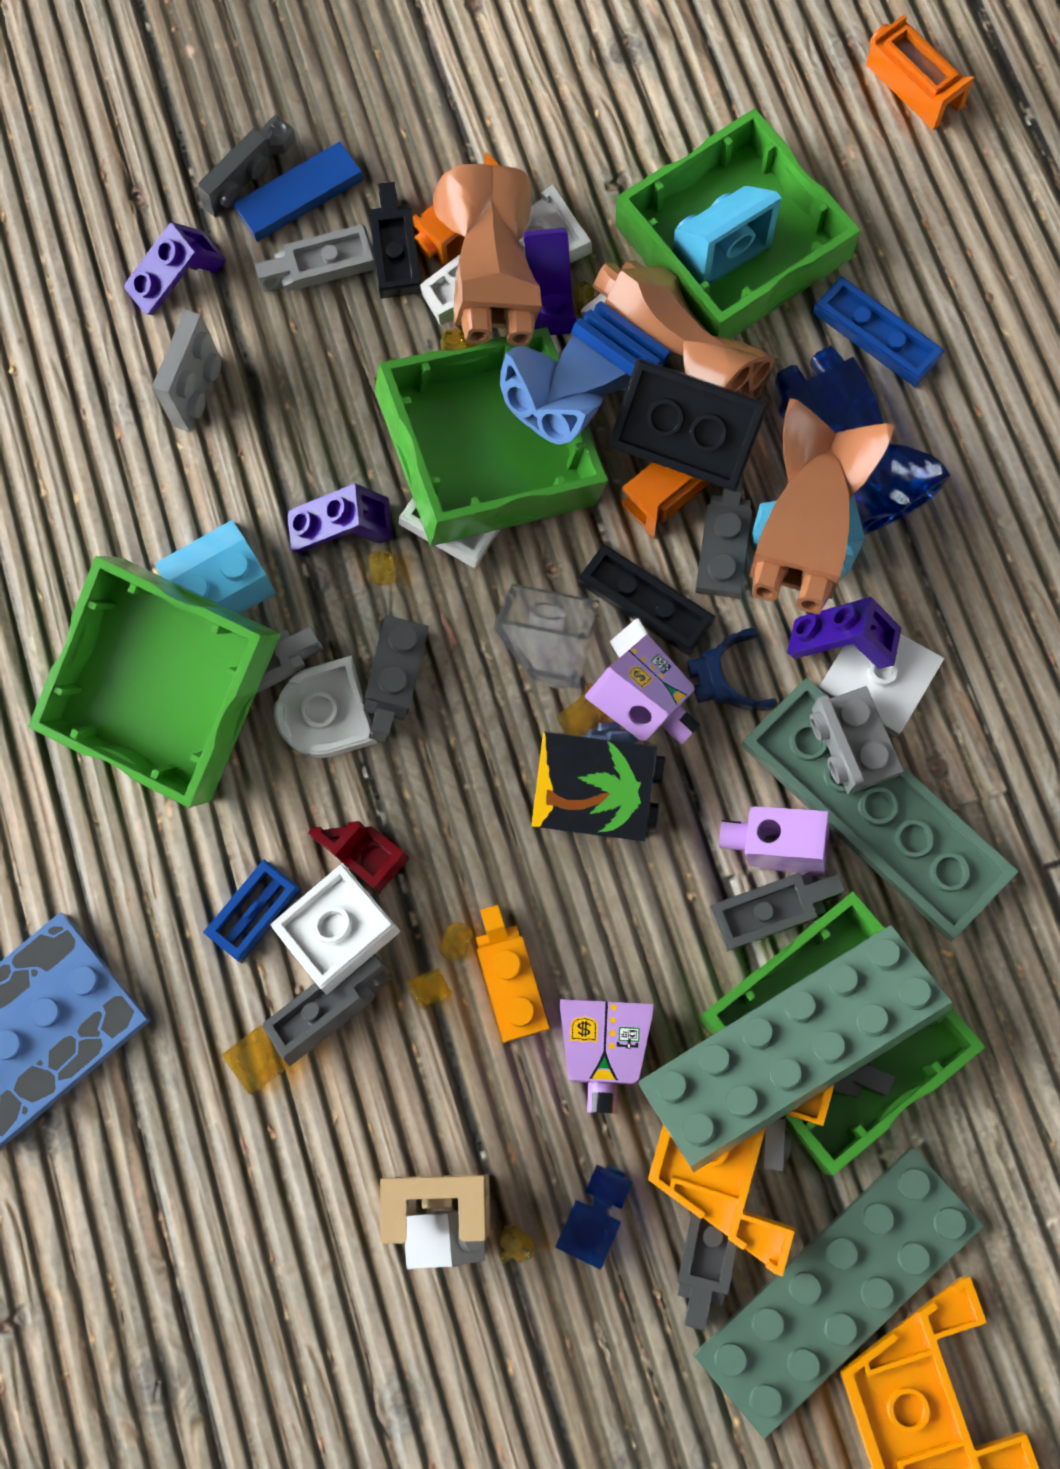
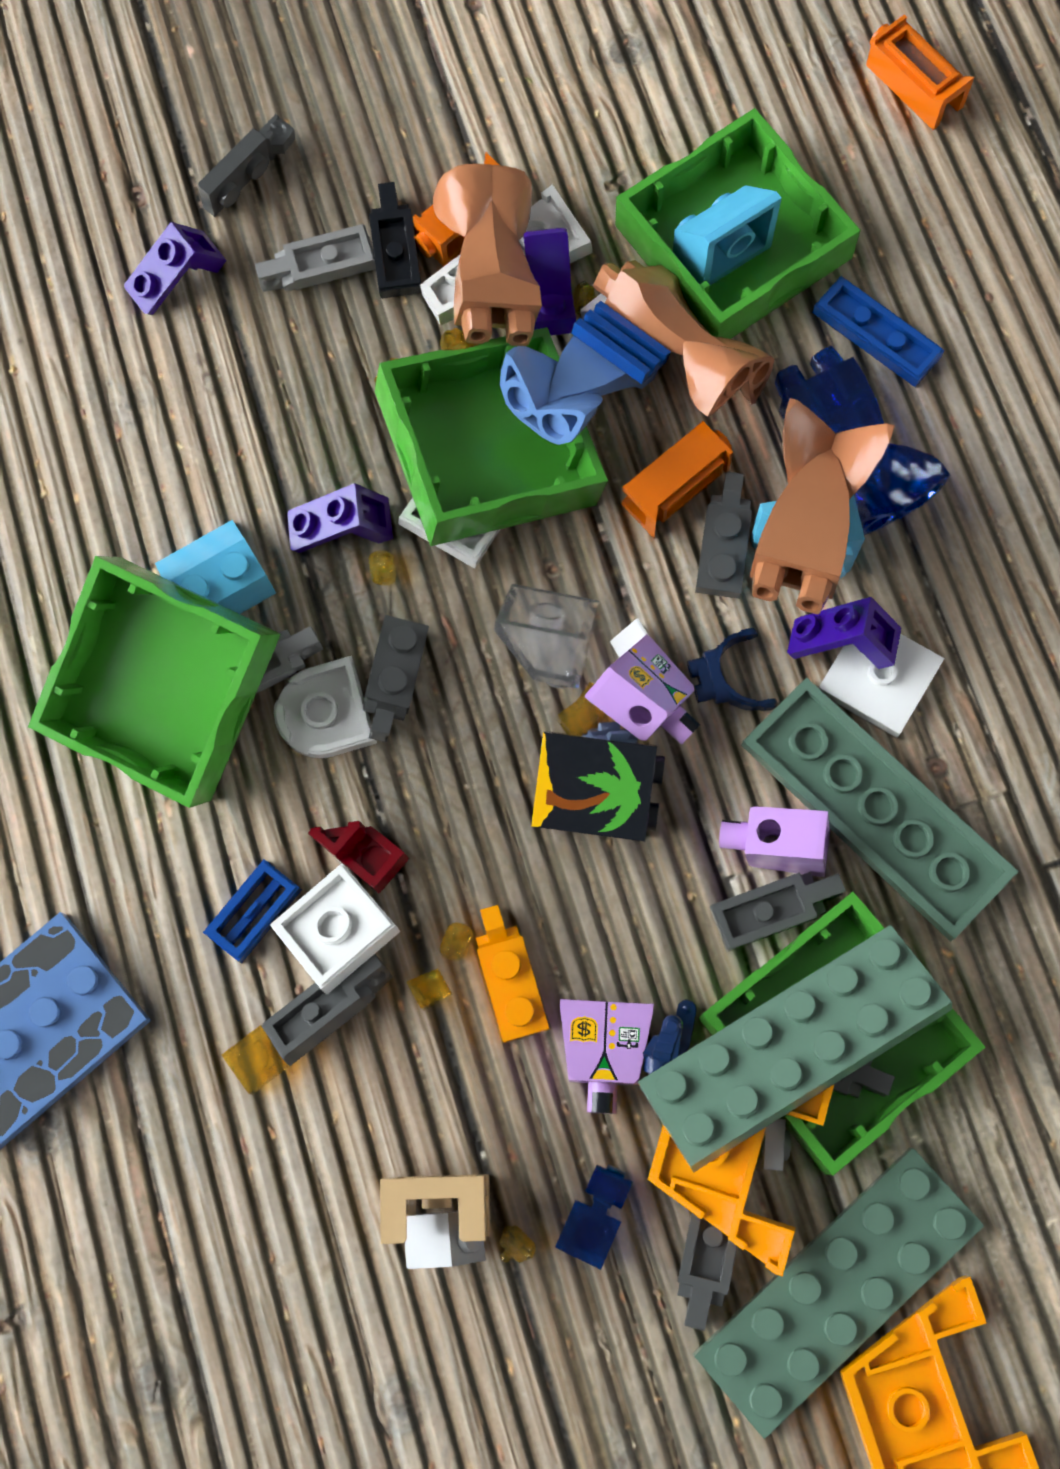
(187, 371): light grey plate -> none
(298, 191): blue tile -> none
(646, 598): black tile -> none
(672, 1039): none -> dark blue helmet
(687, 424): black tile -> none
(855, 740): light grey bracket -> none

